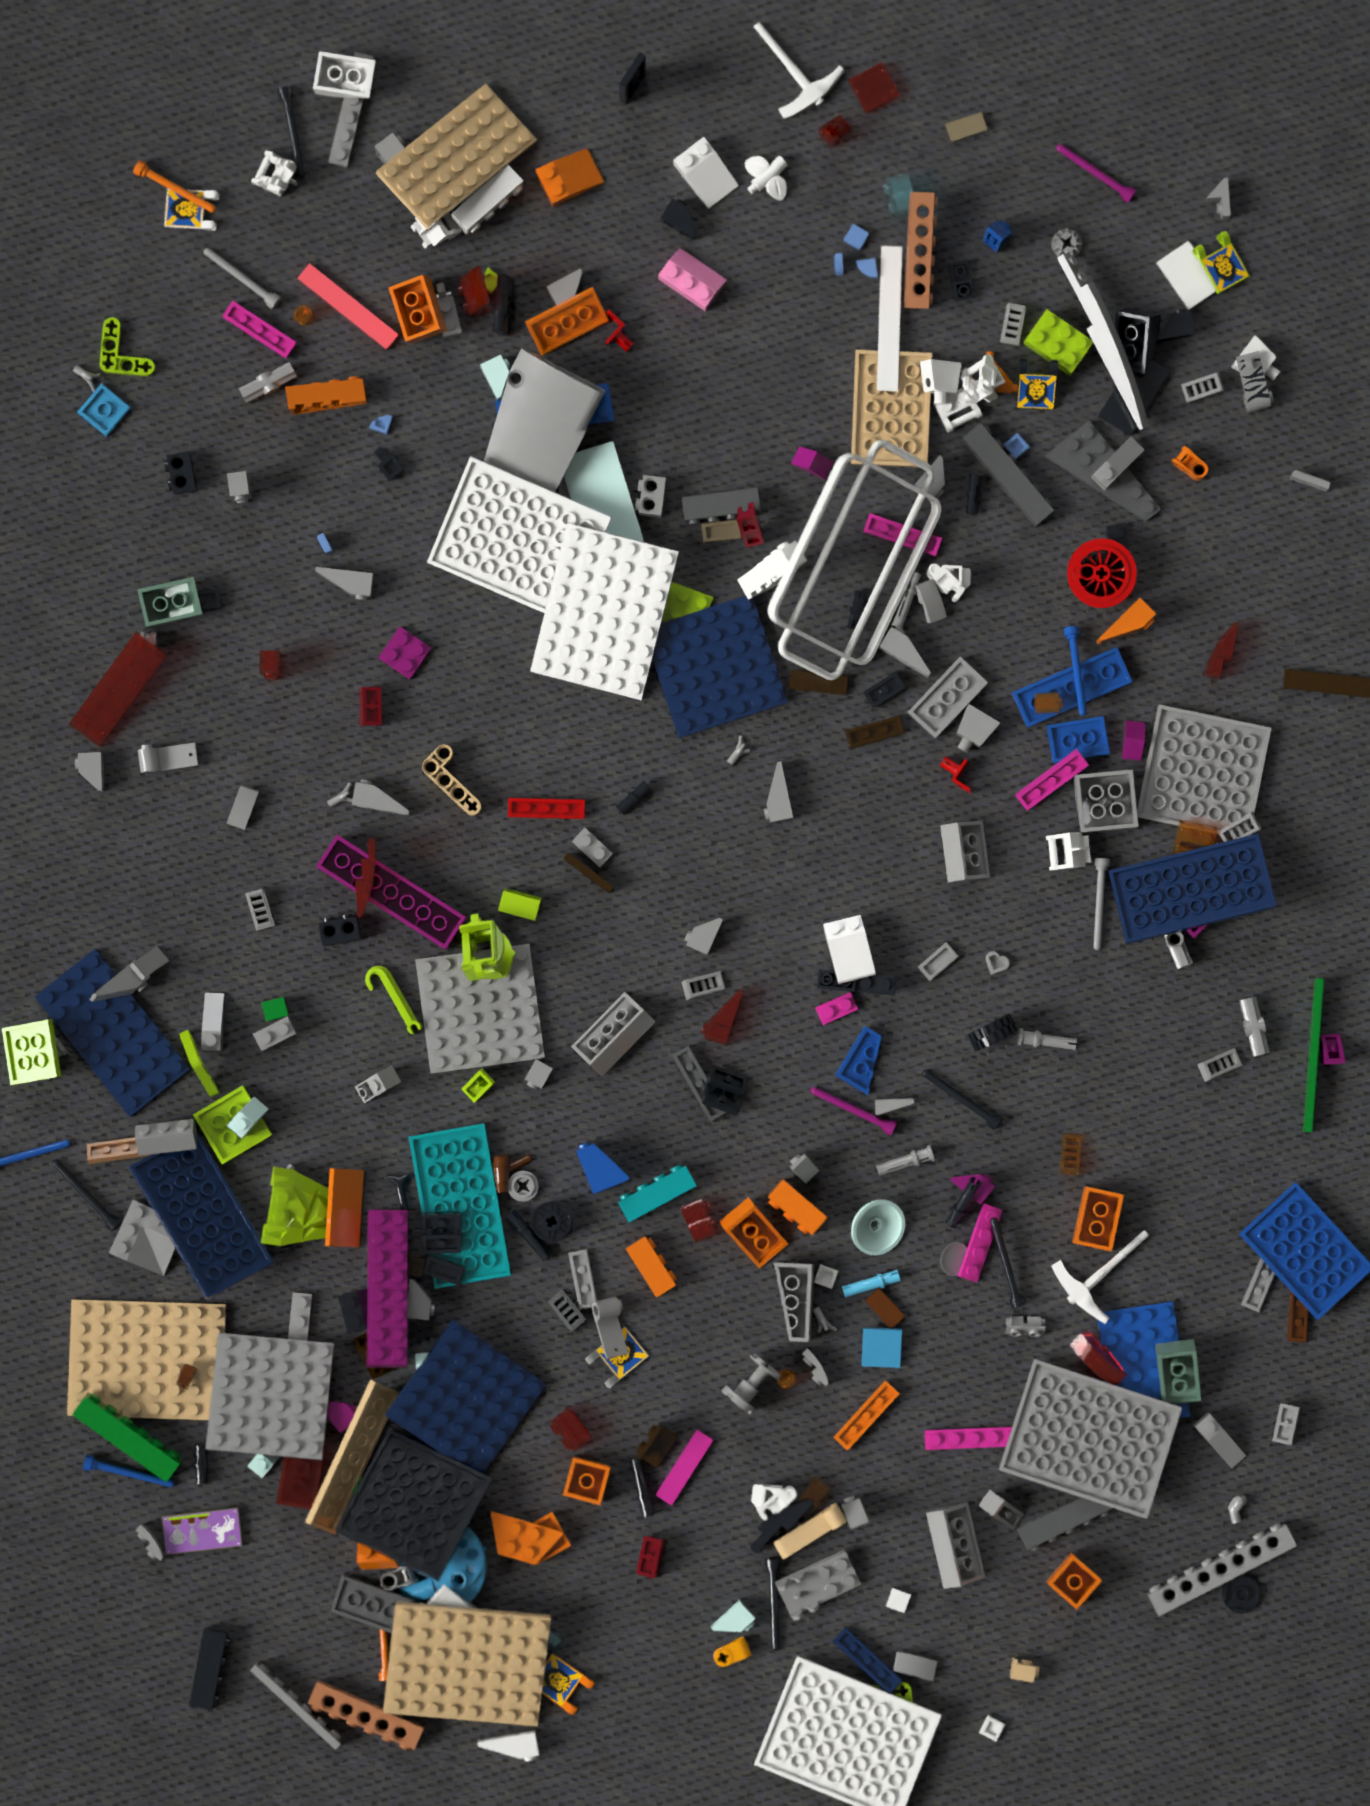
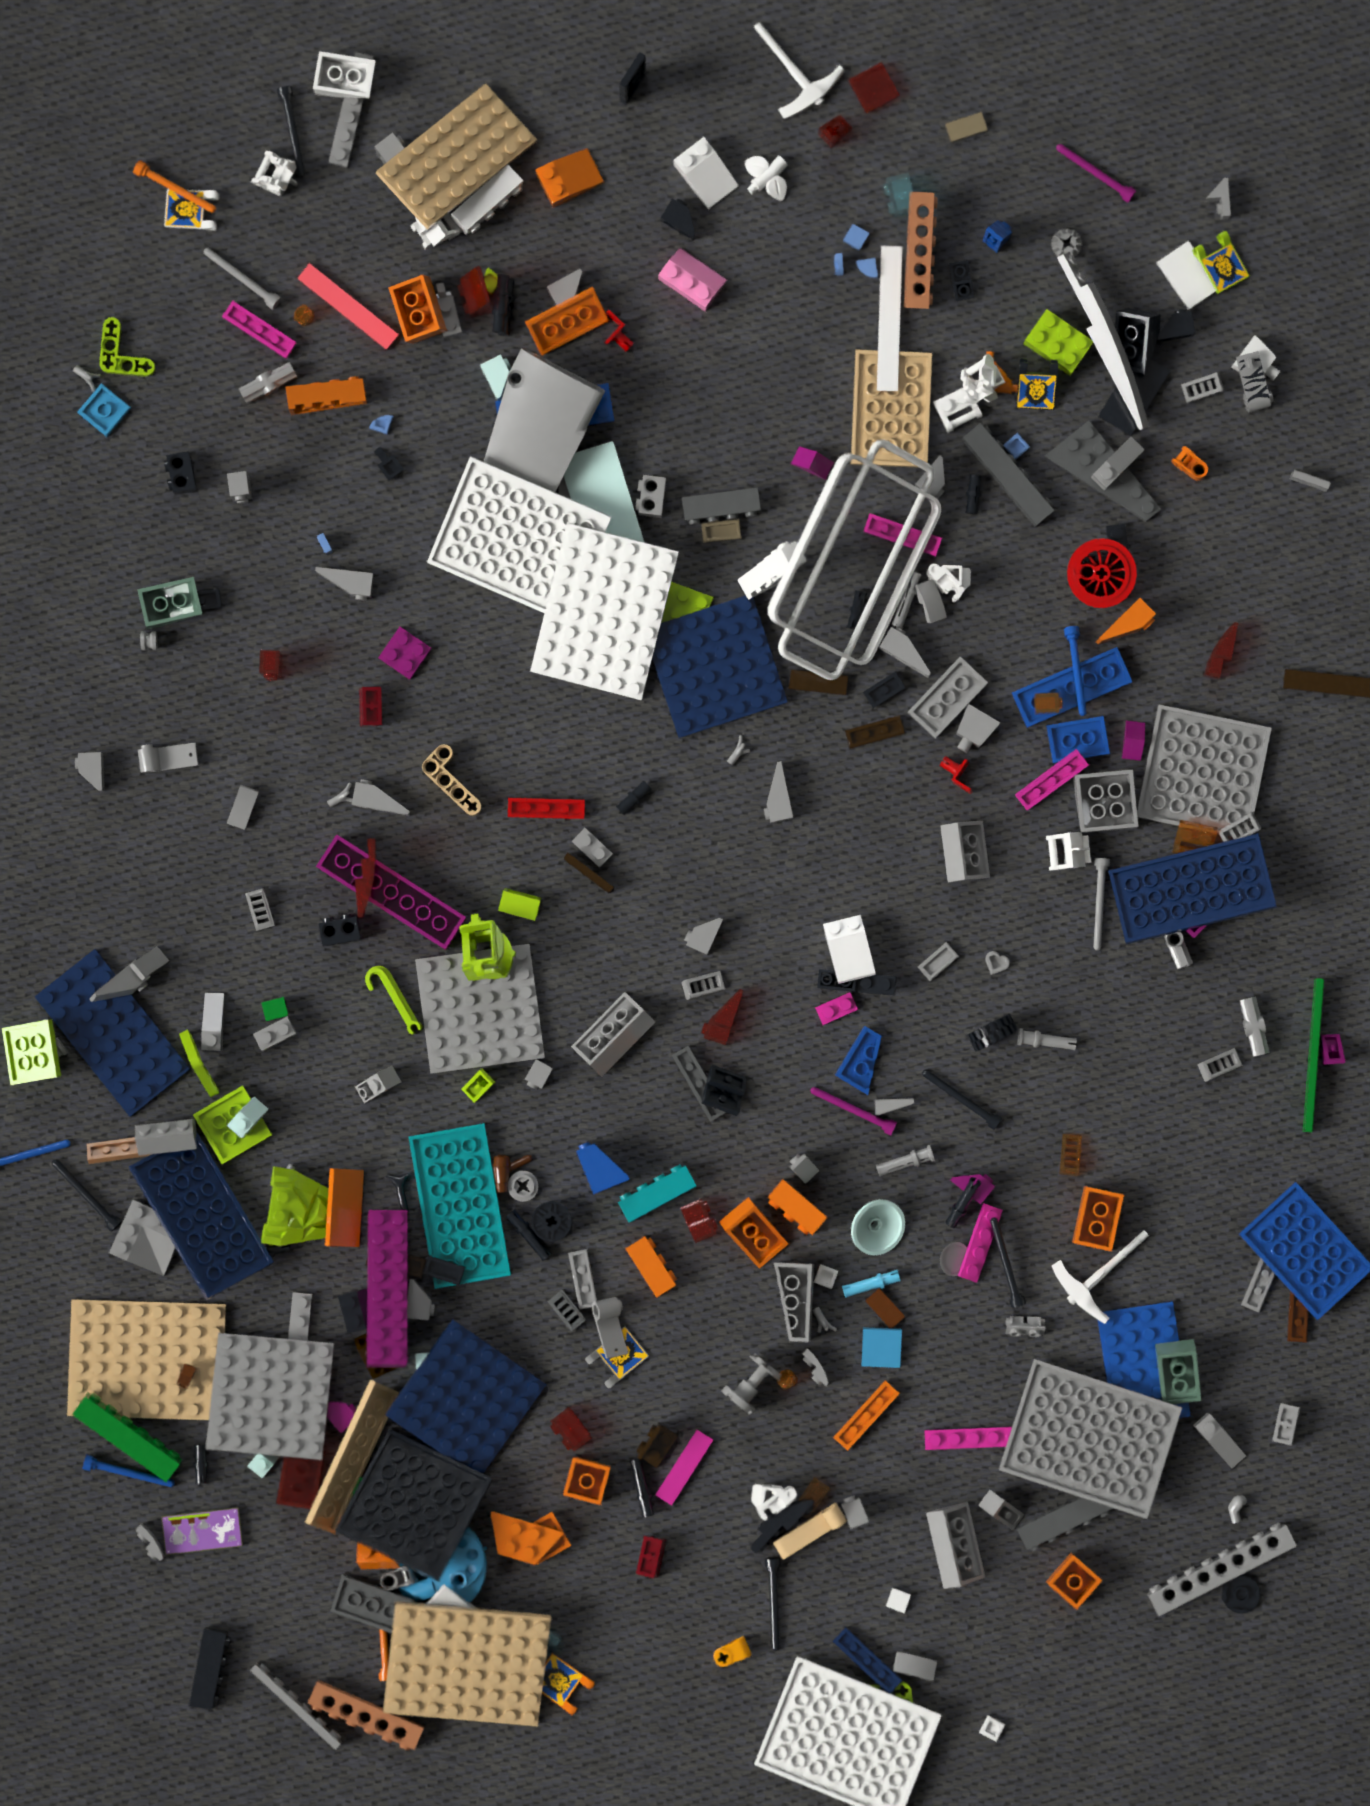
(118, 689): clear red plate -> none
(441, 1232): black slope -> none
(516, 1745): white slope -> none
(735, 1619): light aqua slope -> none
(750, 526): dark red hinge -> none
(817, 1584): light grey hinge -> none
(940, 378): white torso -> none
(1015, 307): light grey slope -> none
(1023, 1671): tan brick -> none
(1098, 1358): clear red slope -> none

